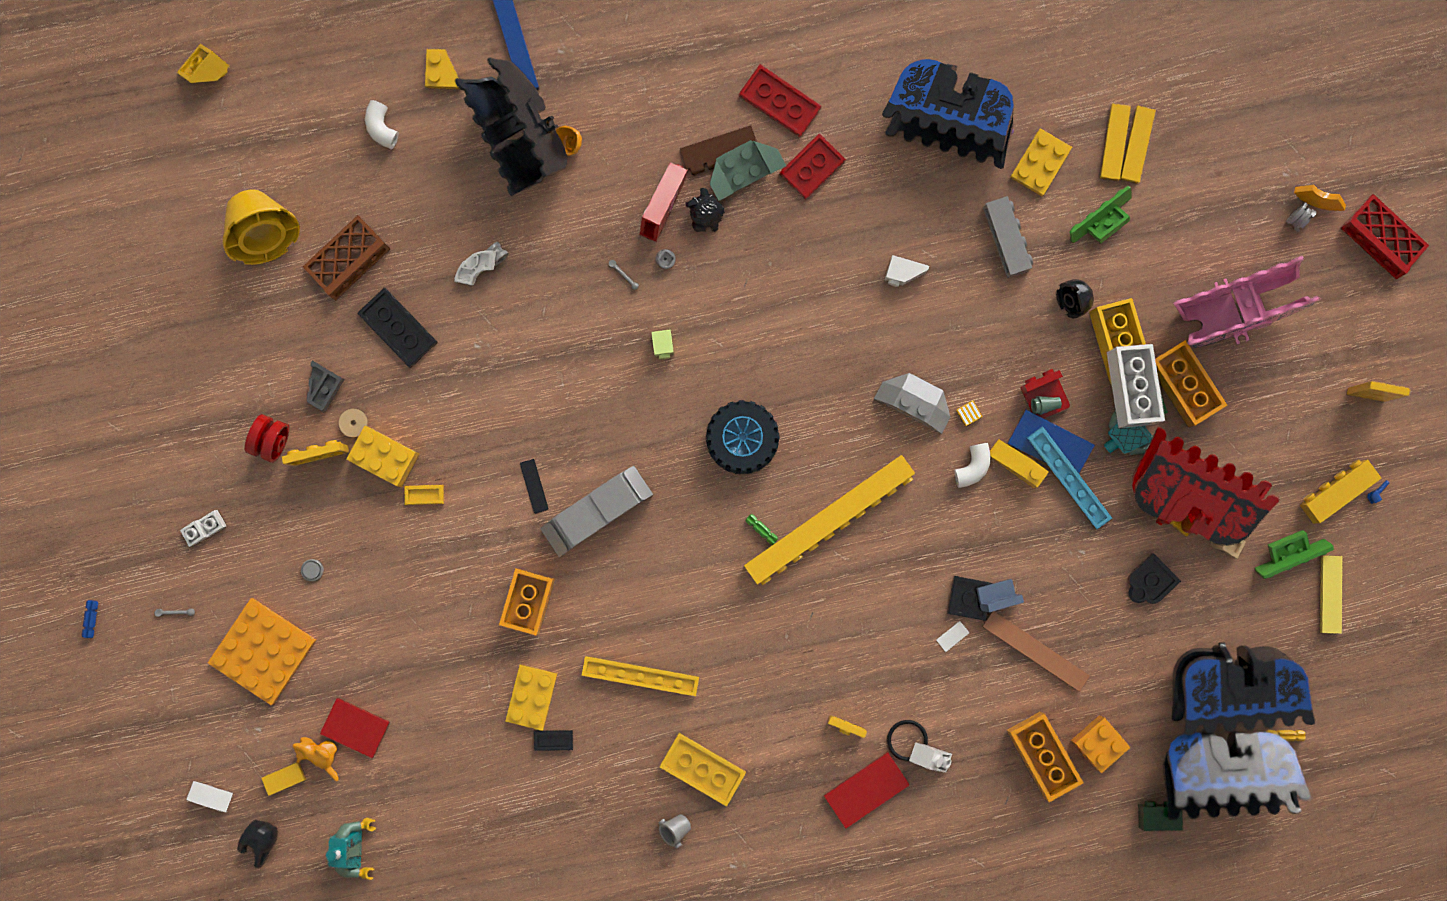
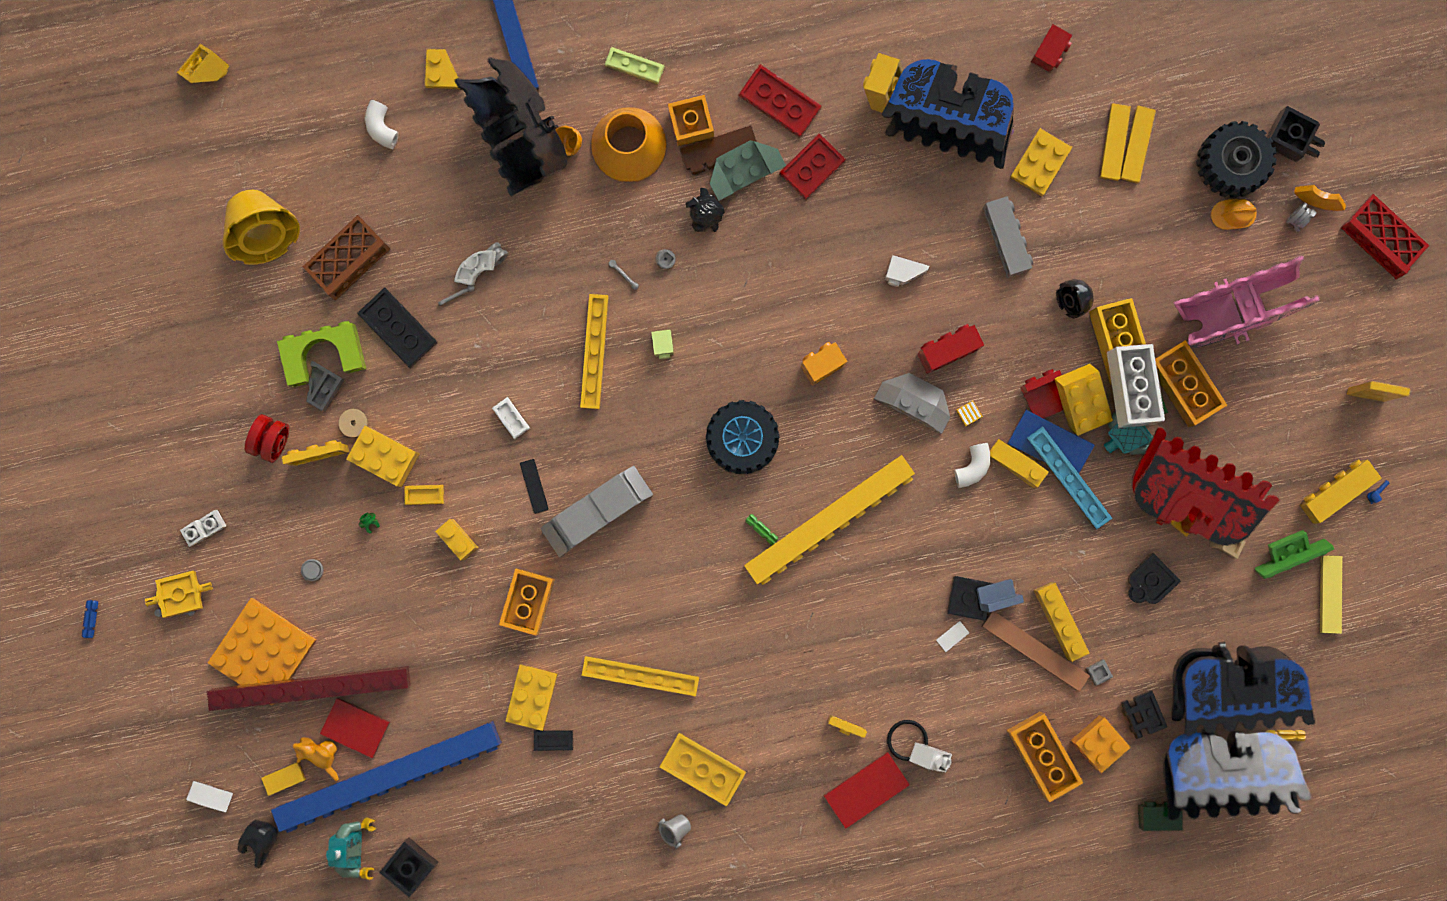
(178, 594): none -> yellow plate
(295, 350): none -> lime arch
(308, 688): none -> dark red brick
(367, 519): none -> green plate
(386, 776): none -> blue brick
(408, 867): none -> black brick
(456, 539): none -> yellow brick
(469, 288): none -> light grey hinge
(511, 418): none -> white plate
(594, 351): none -> yellow plate
(628, 165): none -> light orange cone
(634, 65): none -> yellowish green tile
(662, 201): slope -> none
(691, 120): none -> light orange brick
(823, 363): none -> light orange brick
(882, 81): none -> yellow brick
(950, 348): none -> red brick
(1045, 404): sand green cone -> none
(1051, 48): none -> red brick
(1061, 621): none -> yellow brick
(1083, 399): none -> yellow brick
(1099, 672): none -> light grey tile
(1104, 220): bright green bracket -> none
(1149, 711): none -> black plate
(1233, 214): none -> light orange piece
(1236, 159): none -> black wheel
(1303, 133): none -> black hinge

